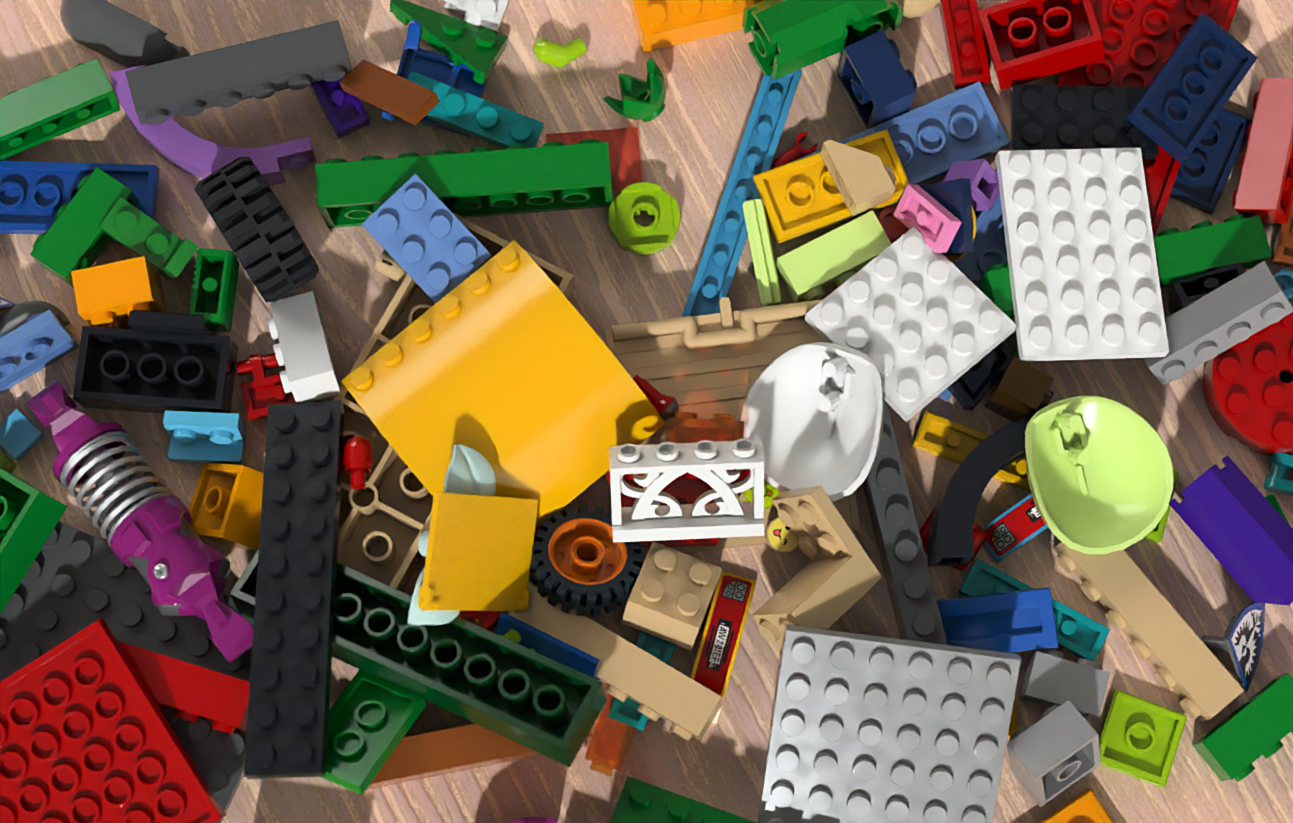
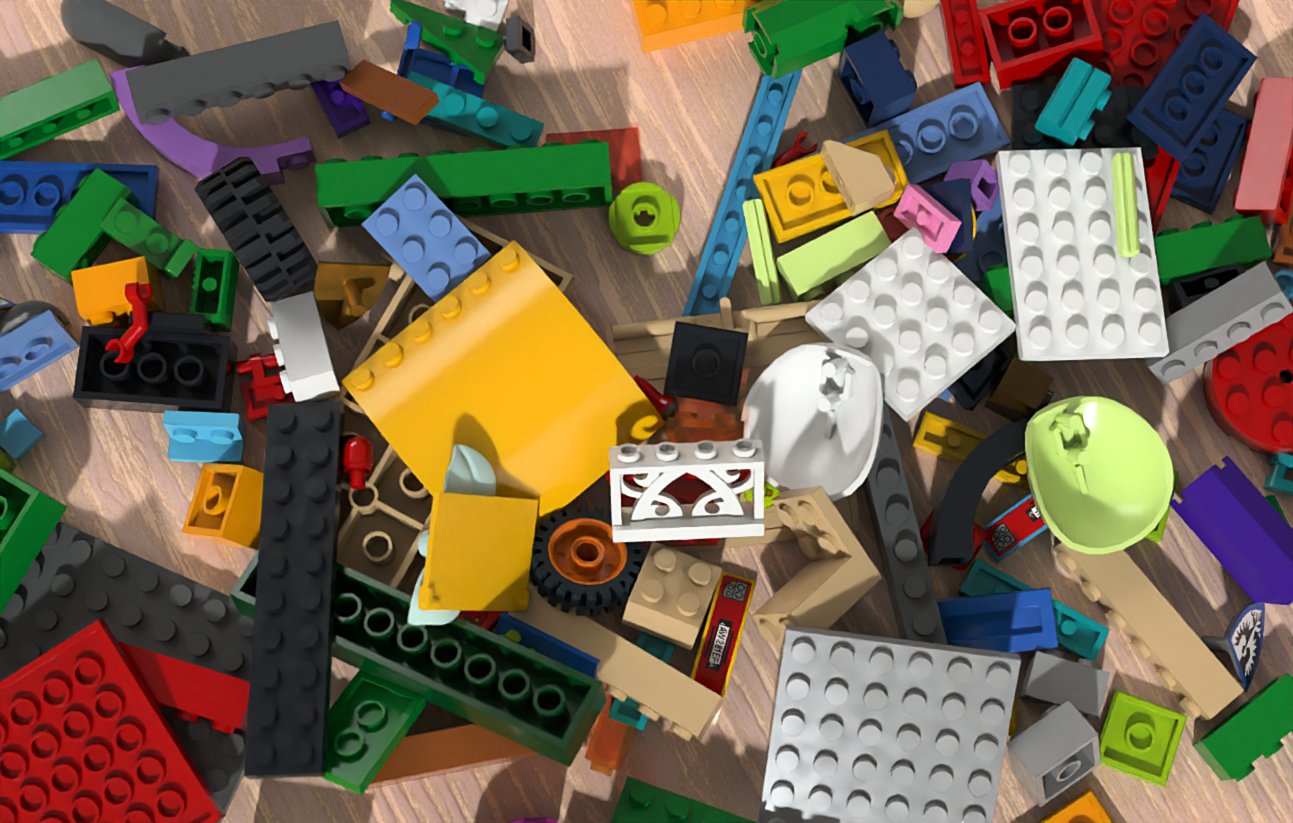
(138, 296): none -> red arm
(144, 522): magenta piece -> none
(348, 290): none -> pearl gold shield
(519, 40): none -> black plate
(557, 54): lime arm -> none
(640, 98): green piece -> none
(705, 363): none -> black tile
(780, 537): light yellow tile -> none
(1073, 102): none -> teal brick
(1125, 205): none -> yellowish green axle

